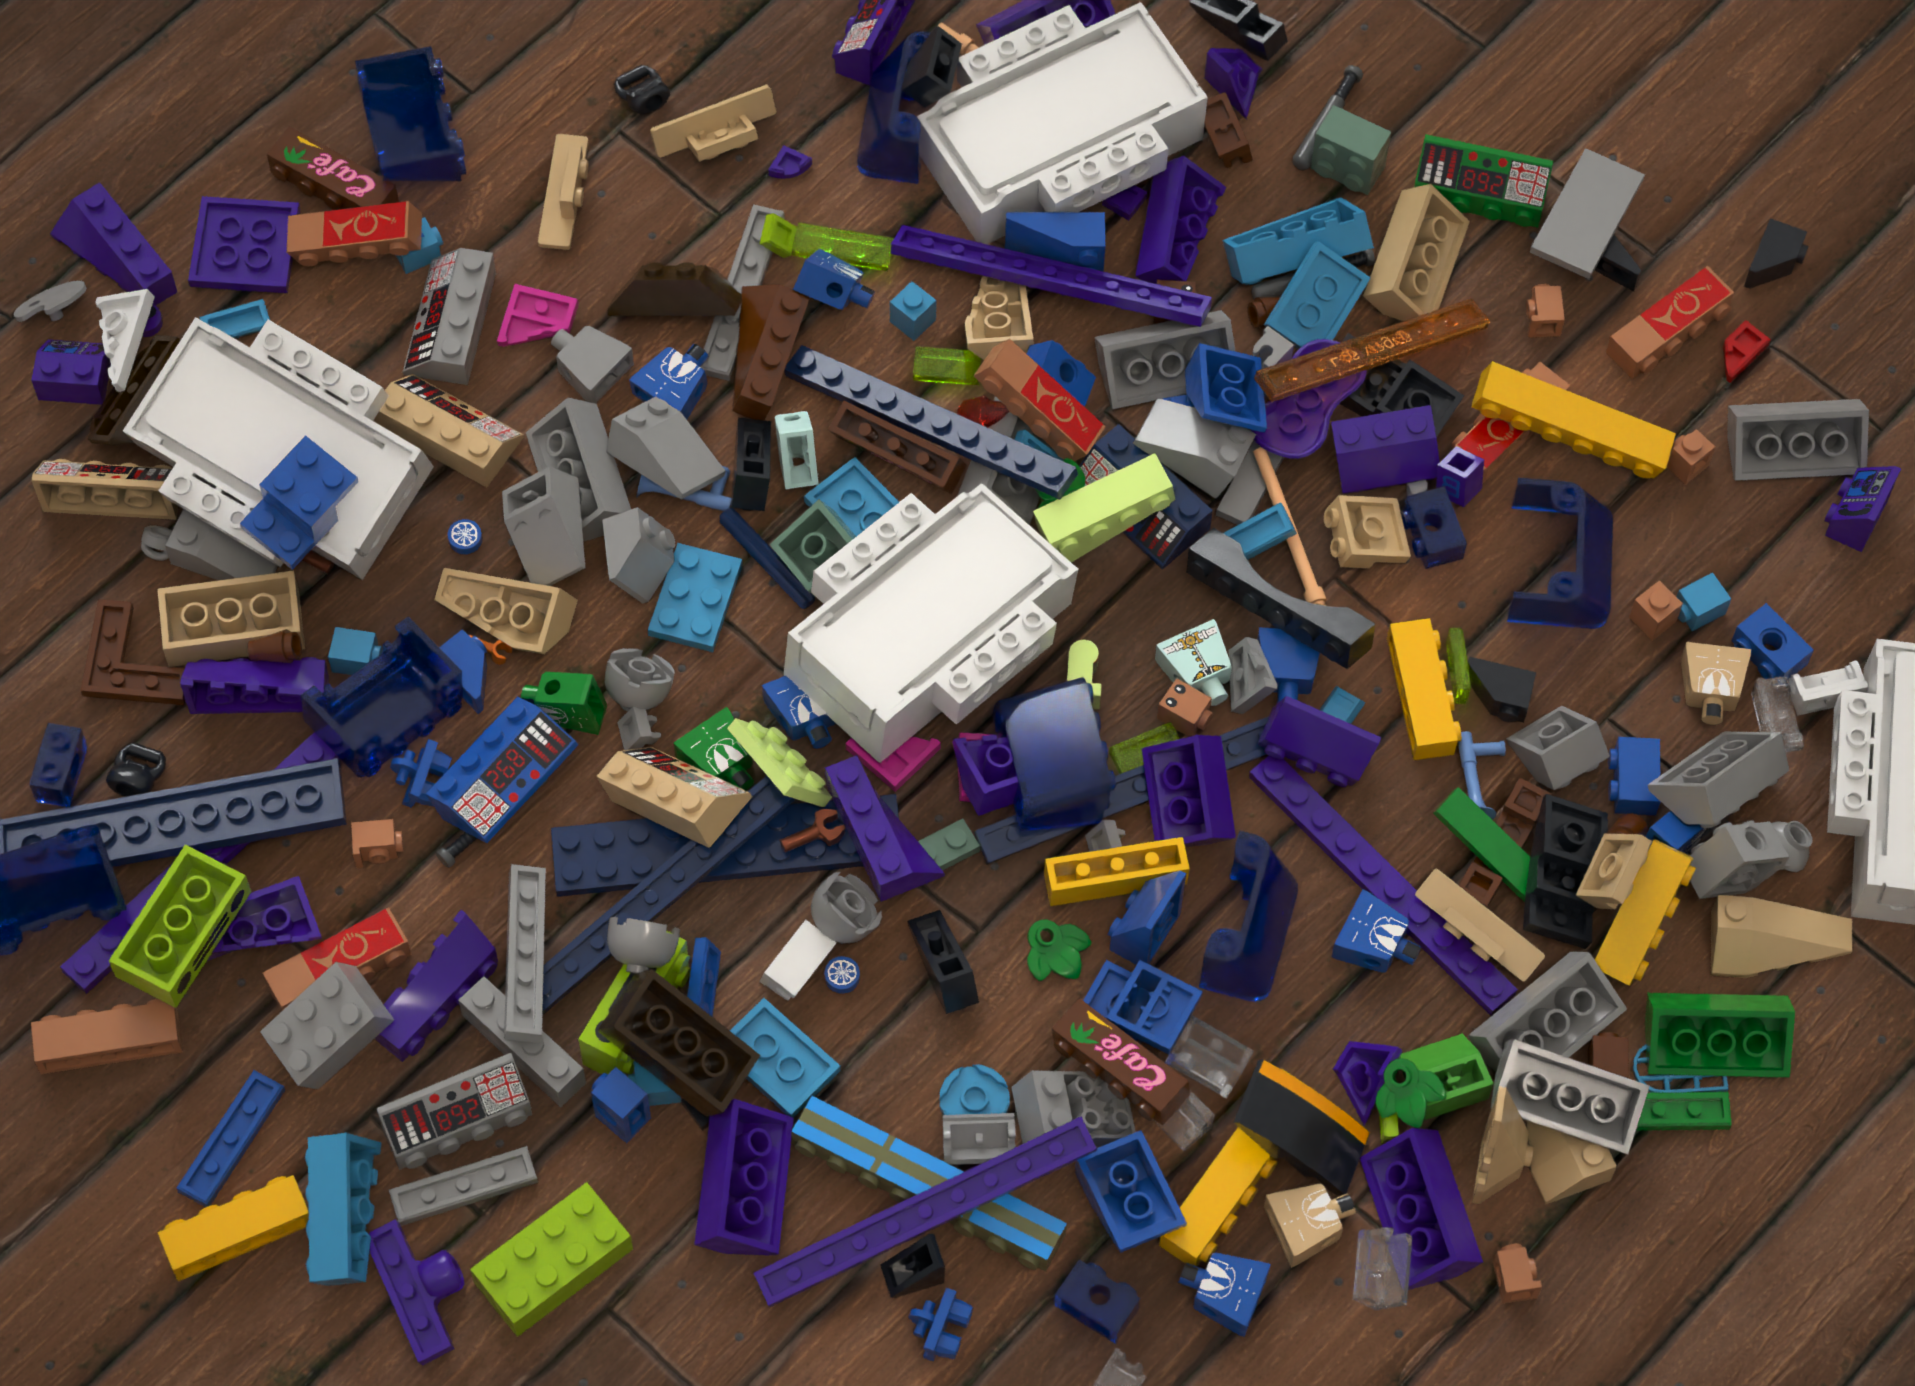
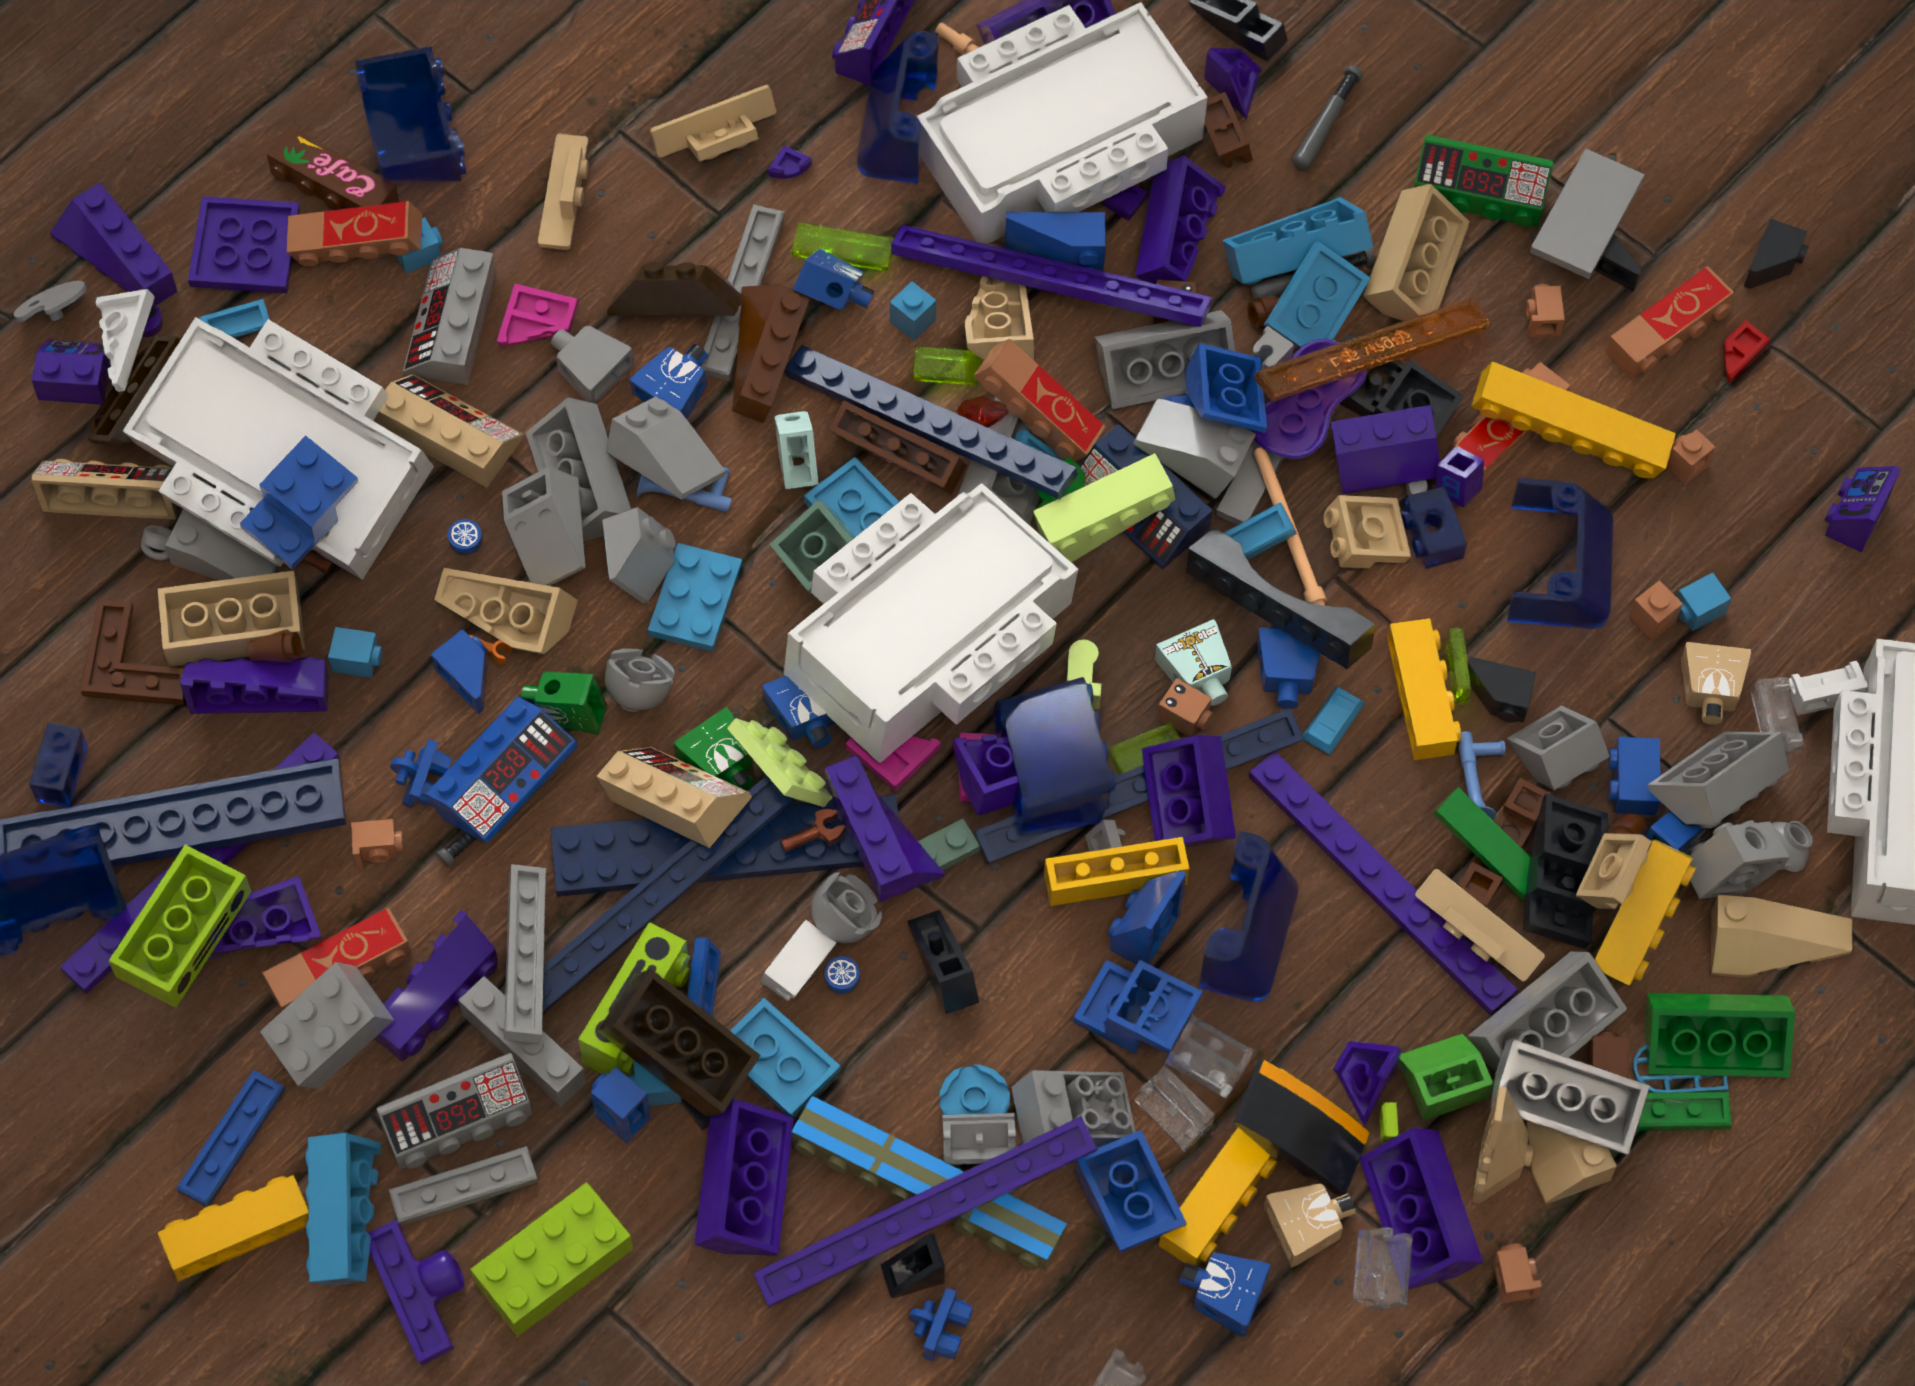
(106, 1036): nougat brick -> none
(131, 777): black piece -> none
(386, 701): clear blue windscreen -> none
(636, 729): light grey tile -> none
(641, 943): light grey cylinder -> none
(645, 96): black piece -> none
(751, 464): black slope -> none
(766, 557): dark blue axle -> none
(778, 235): lime tile -> none
(932, 68): black slope -> none
(1059, 954): green plate -> none
(1063, 368): blue brick -> none
(1106, 1319): clear blue brick -> none
(1120, 1062): reddish brown brick -> none
(1250, 675): light grey wing -> none
(1318, 741): dark purple slope -> none
(1350, 150): sand green brick -> none
(1374, 936): blue torso -> none
(1411, 1096): green plate -> none
(1769, 628): blue brick -> none
(1798, 439): light grey slope -> none

